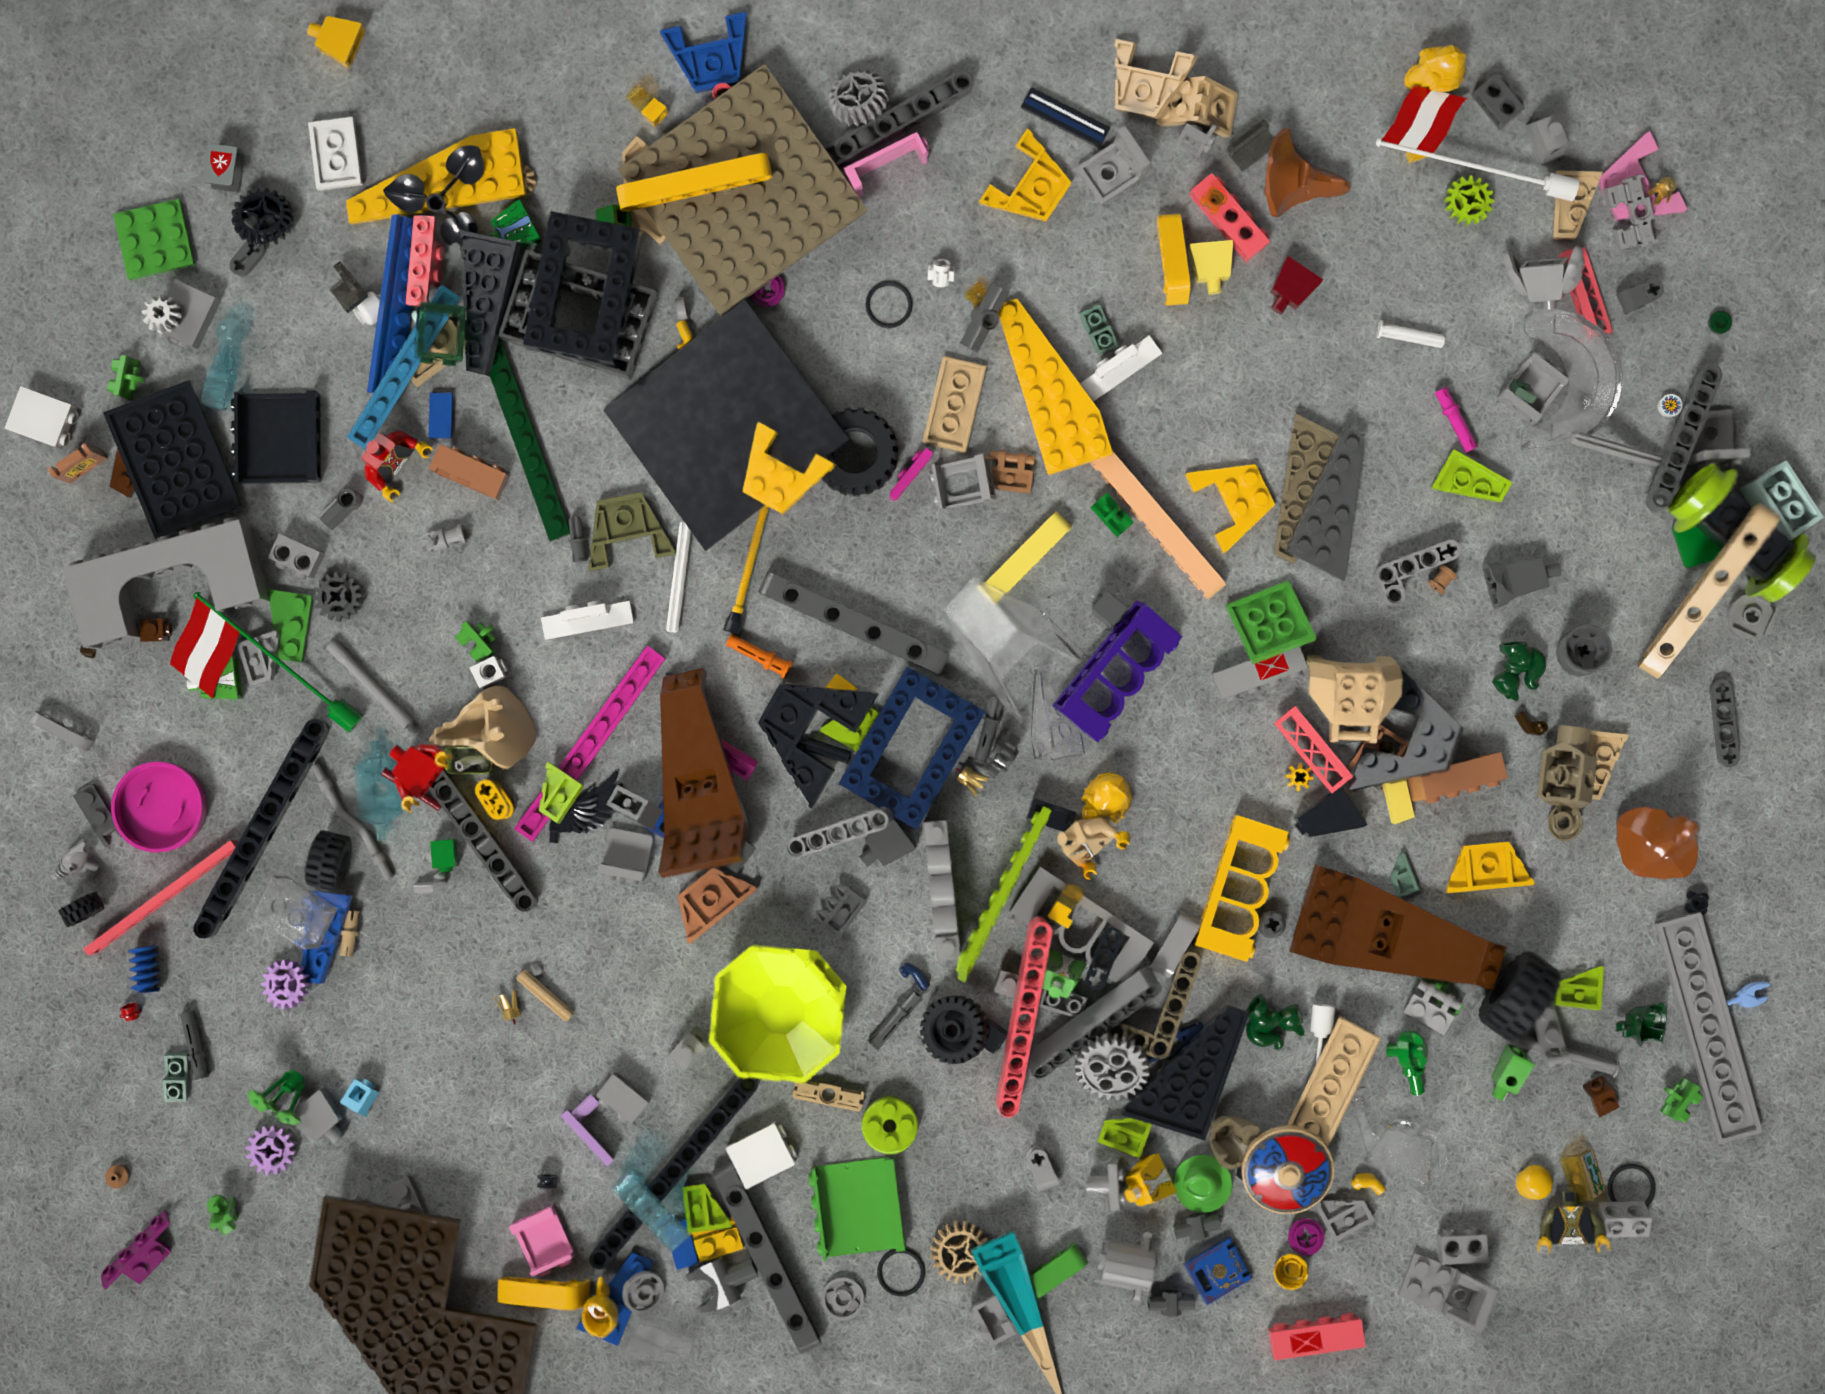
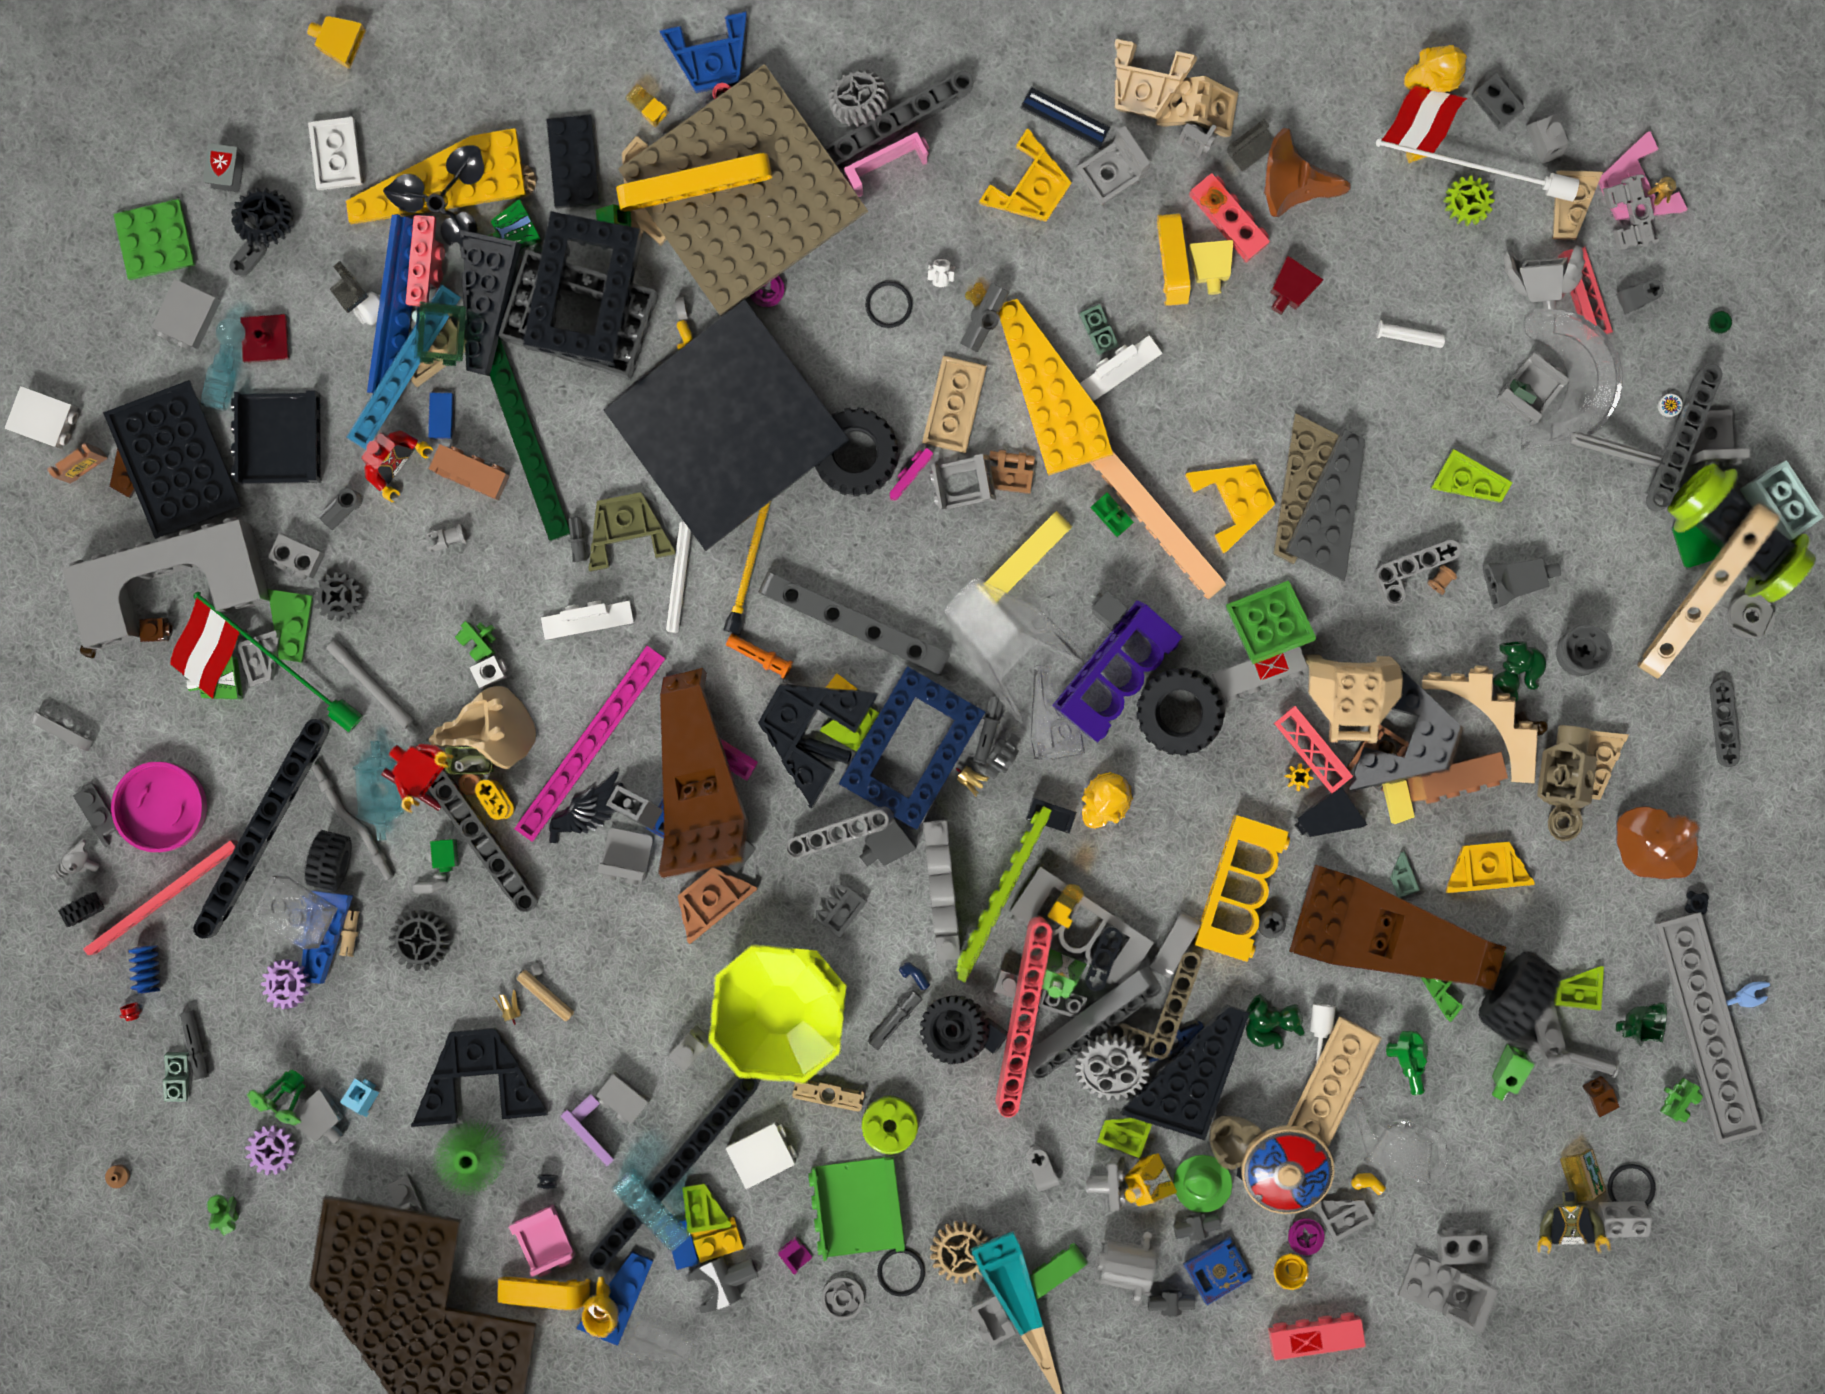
(126, 377): bright green hips -> none
(142, 1255): magenta bracket -> none
(155, 320): white gear -> none
(265, 338): none -> dark red tile
(421, 930): none -> dark grey gear
(463, 1163): none -> bright green piece
(468, 783): none -> nougat tile
(476, 1054): none -> black wing
(558, 793): lime wing -> none
(573, 161): none -> black plate
(642, 1292): light grey wheel -> none
(766, 1258): dark grey beam -> none
(774, 481): yellow wing -> none
(794, 1255): none -> magenta panel
(1087, 838): tan torso -> none
(1176, 742): none -> black tyre
(1430, 1012): light grey plate -> none
(1456, 420): dark pink pin -> none
(1478, 689): none -> tan arch
(1534, 1182): yellow hair -> none

